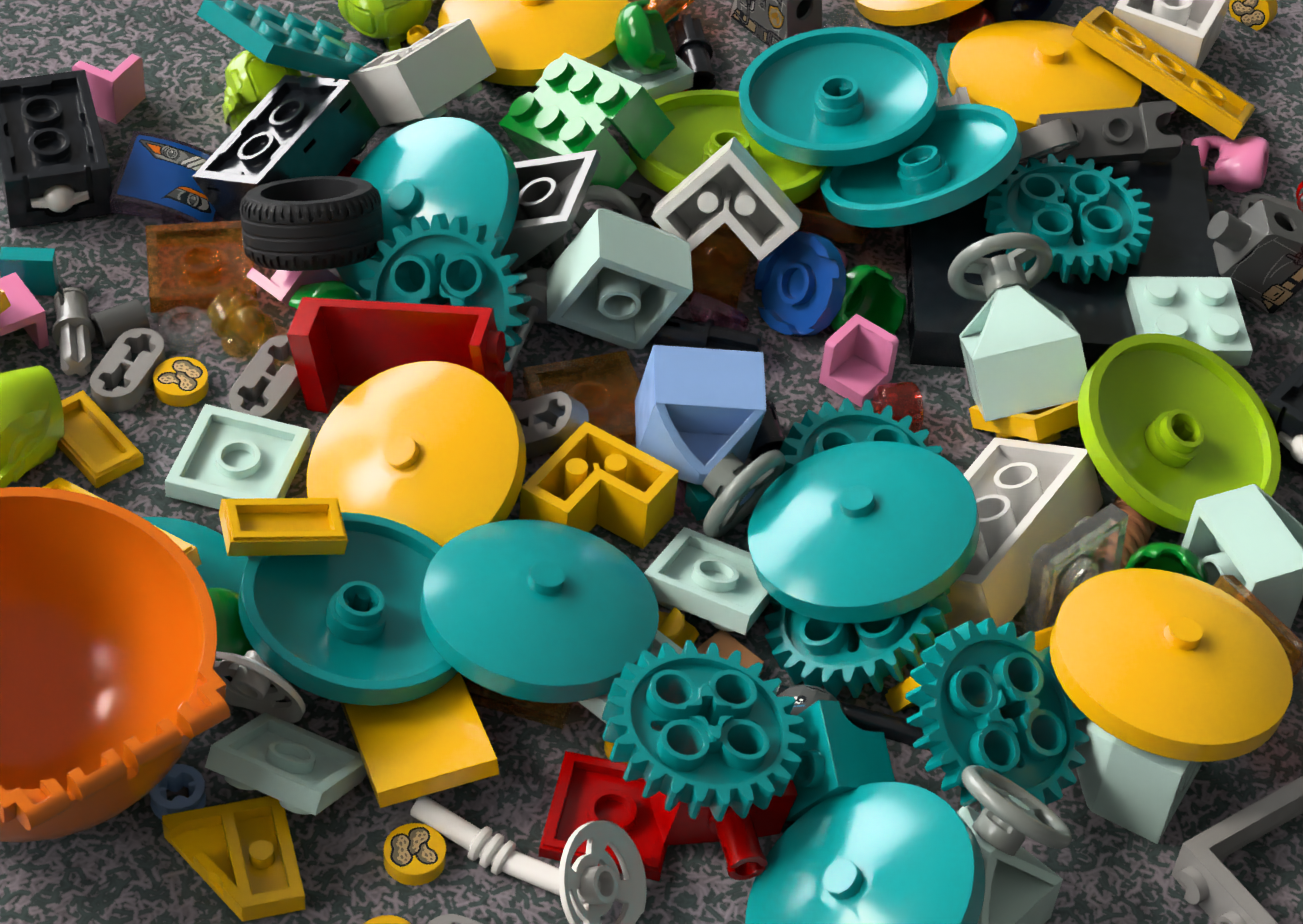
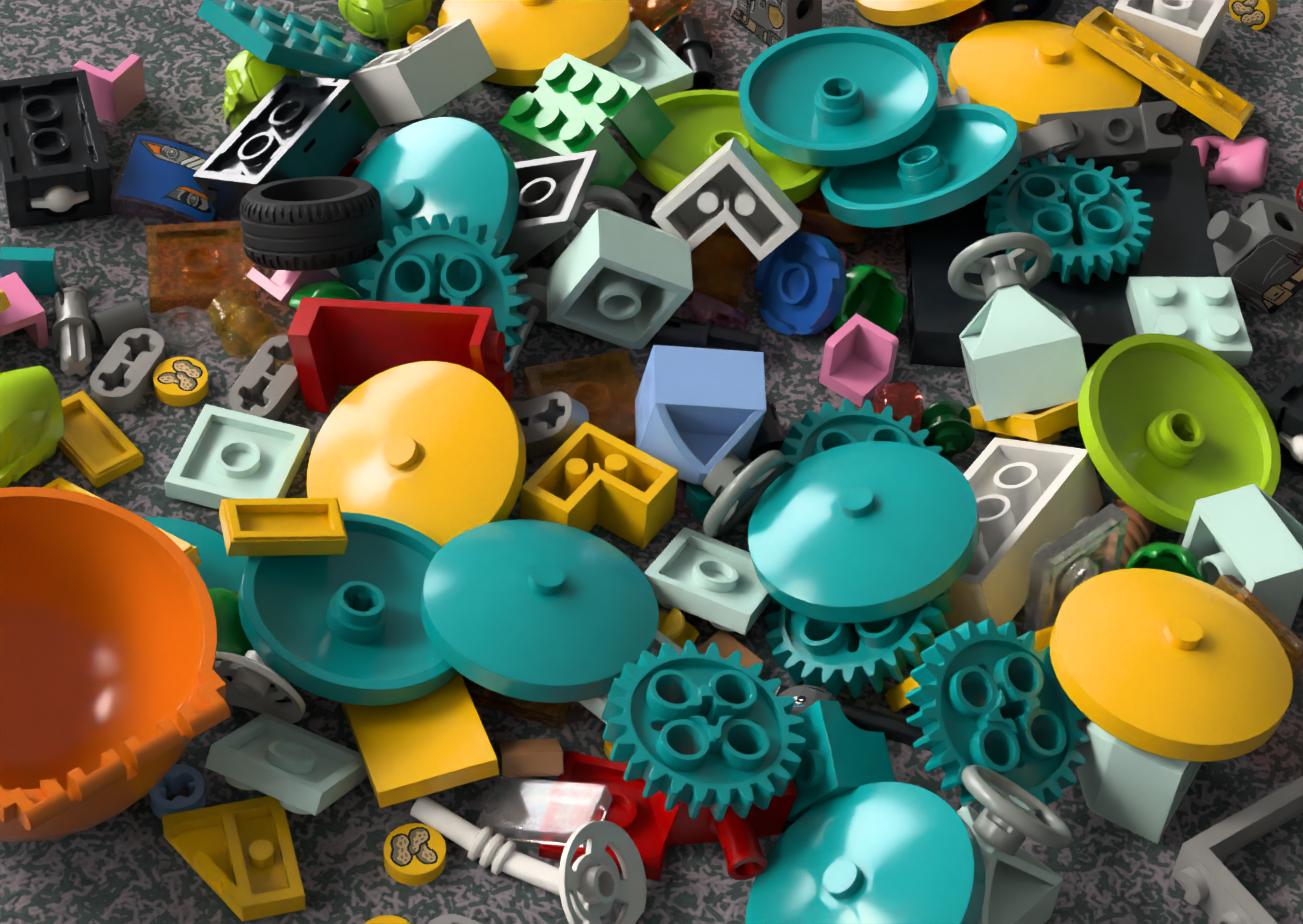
(530, 757): none -> medium nougat tile
(542, 809): none -> clear tile
(644, 39): green hair -> none
(948, 427): none -> dark green wheel

